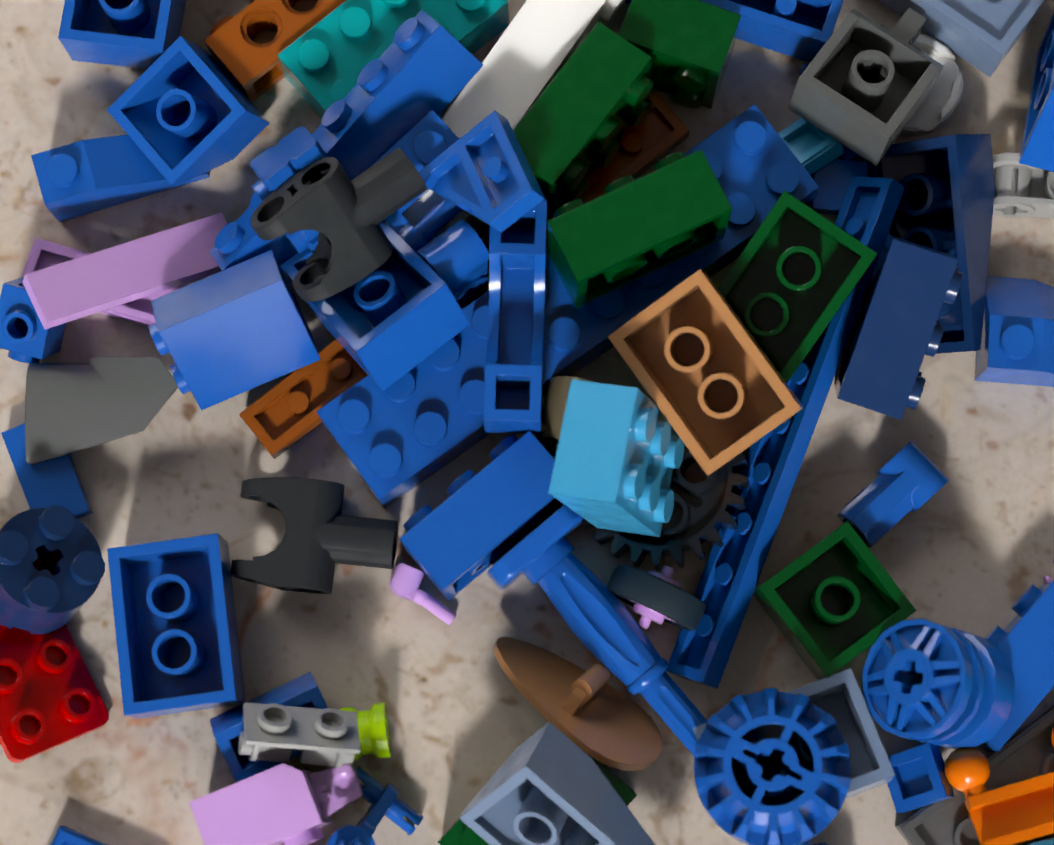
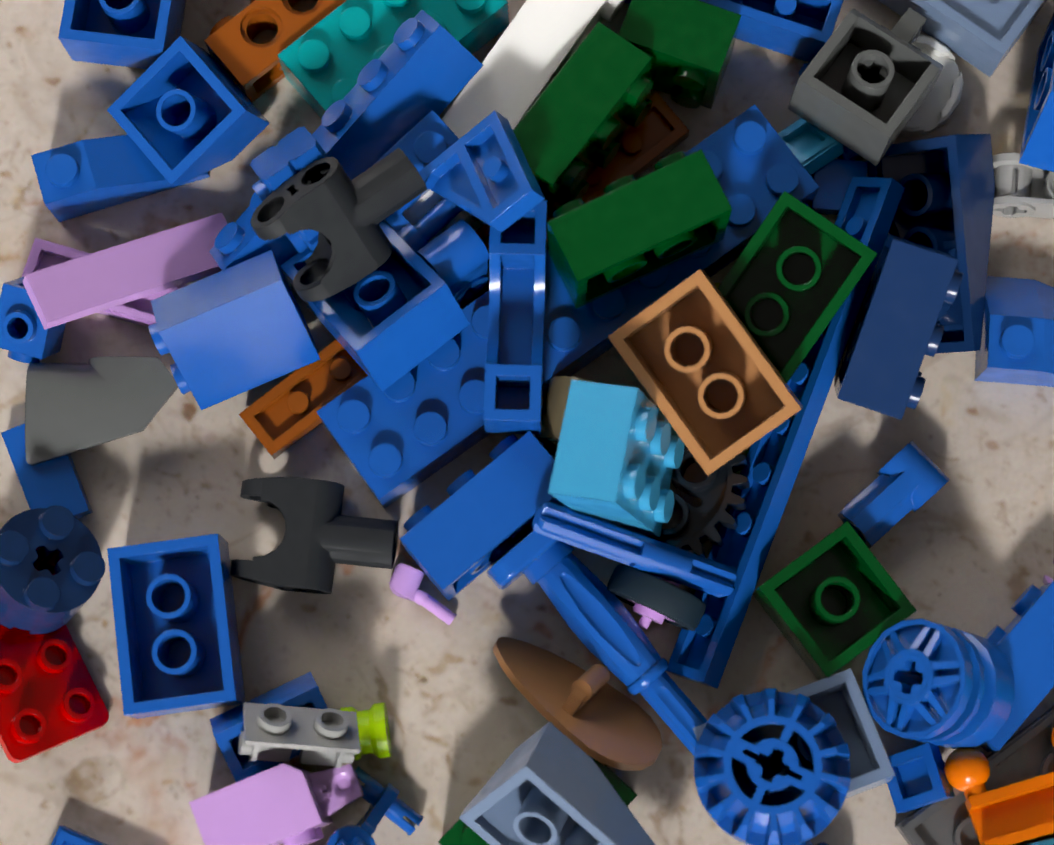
(634, 549): none -> blue axle

